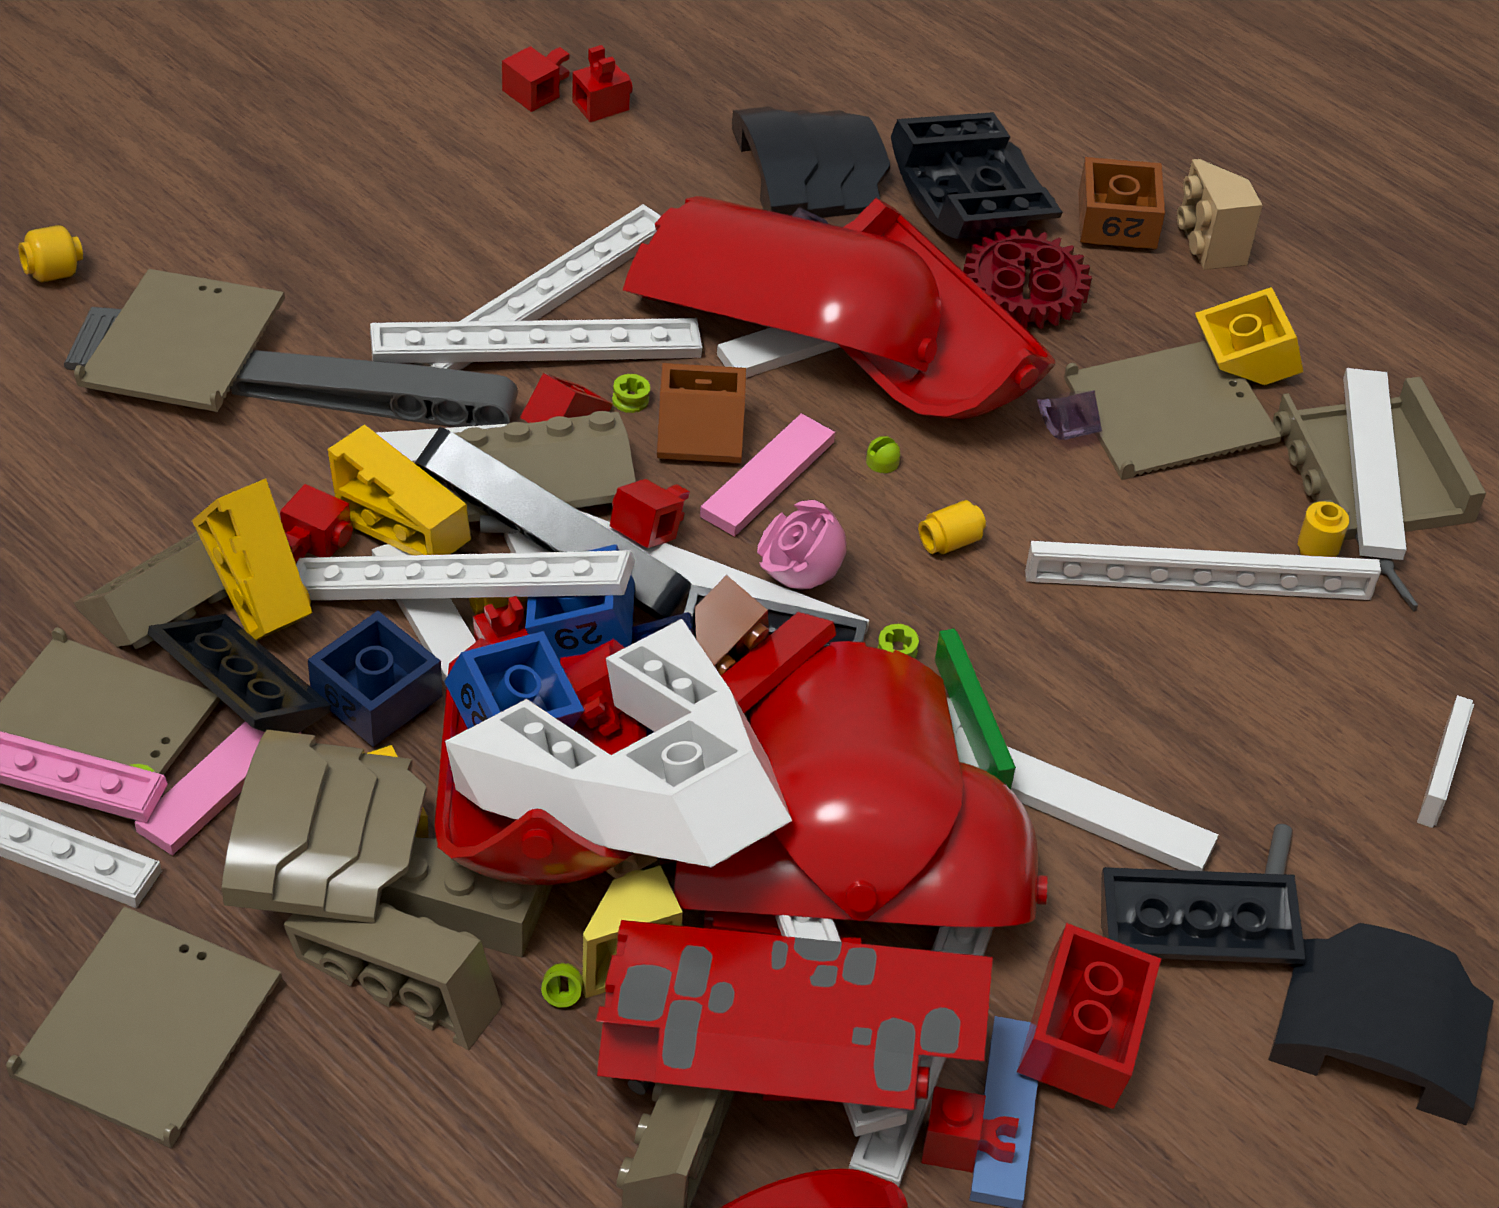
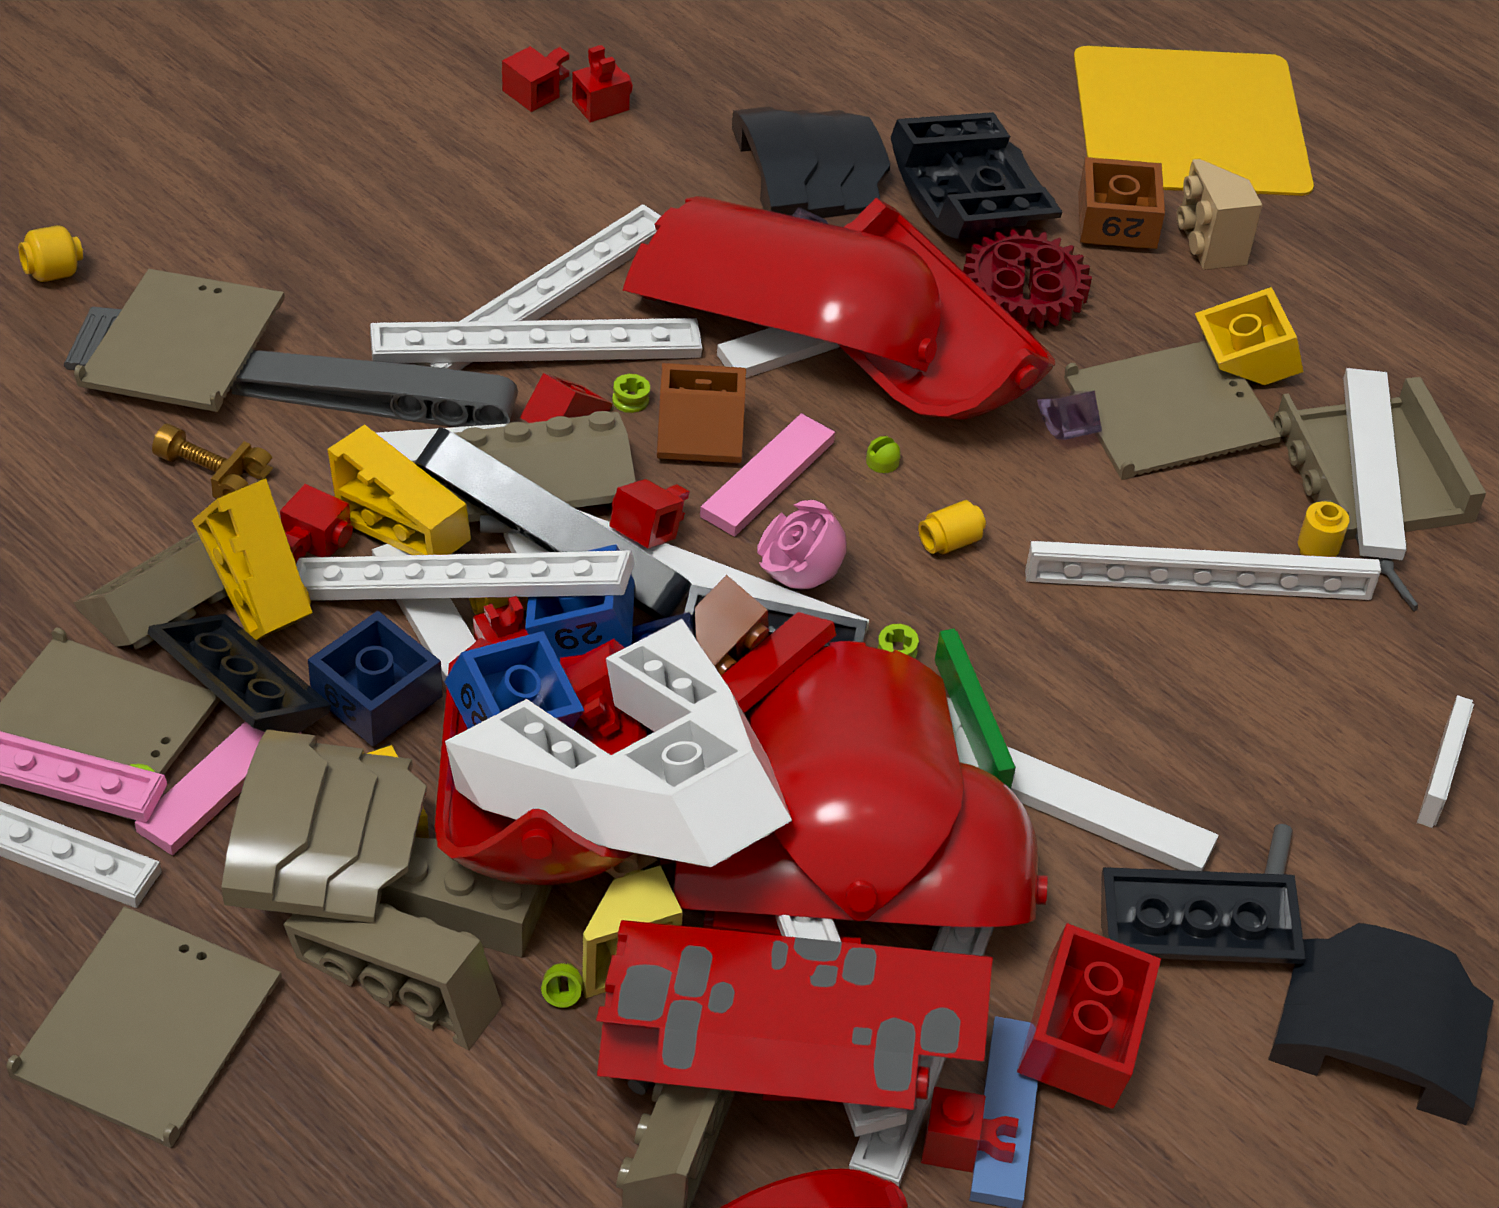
(171, 443): none -> pearl gold bar
(1191, 107): none -> yellow piece

